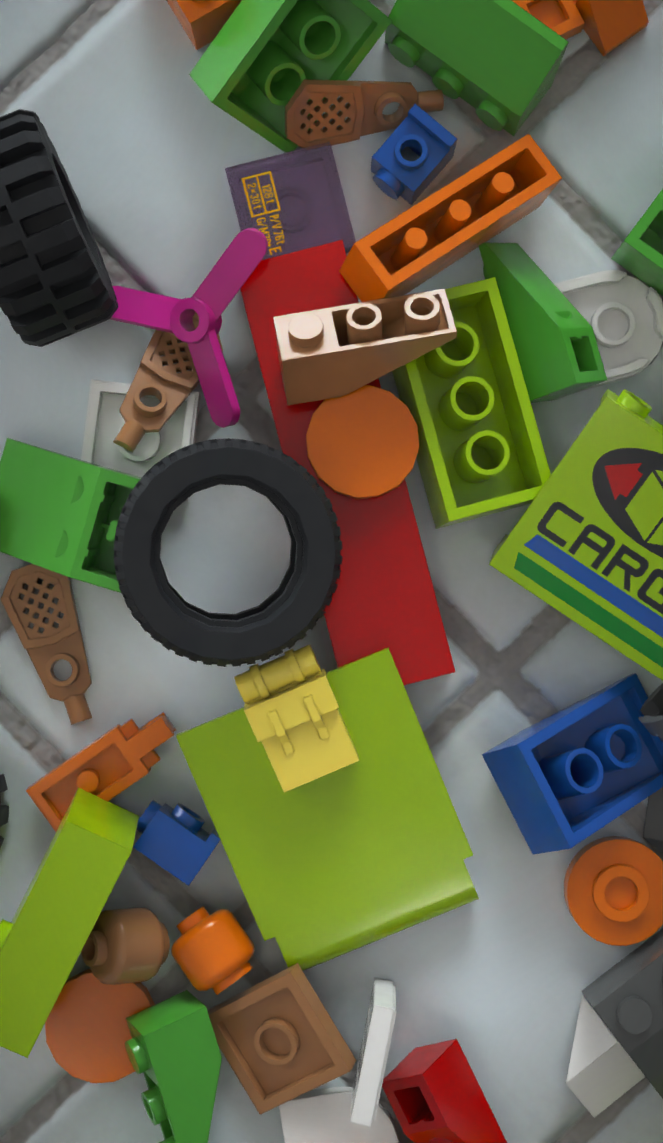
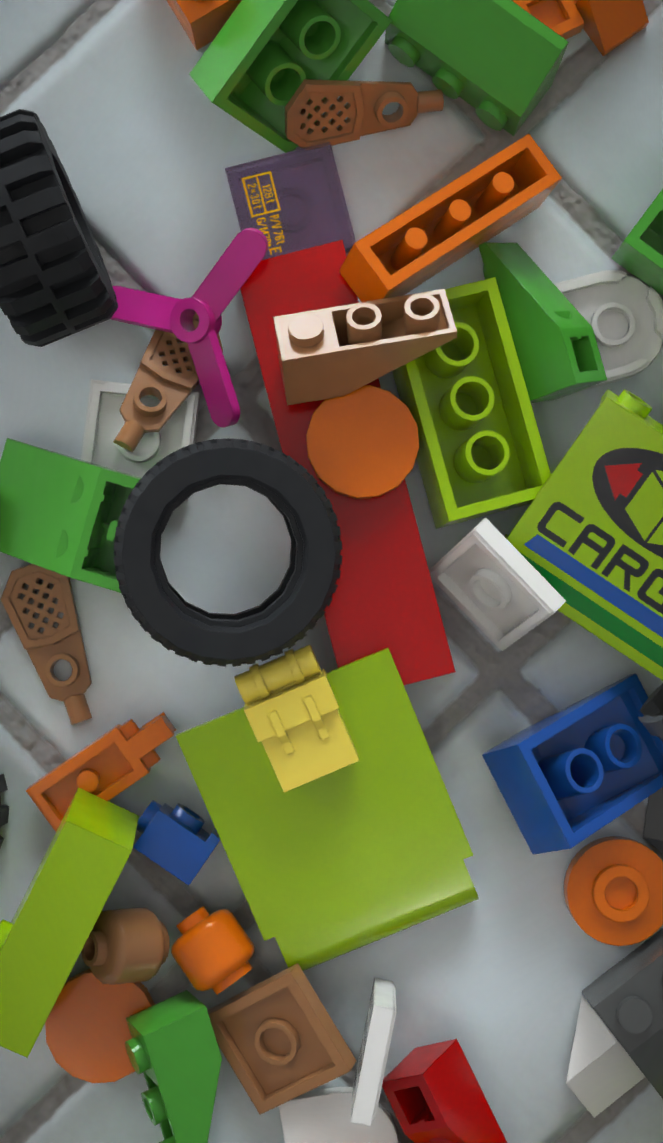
(425, 138): blue brick -> none
(495, 585): none -> white tile

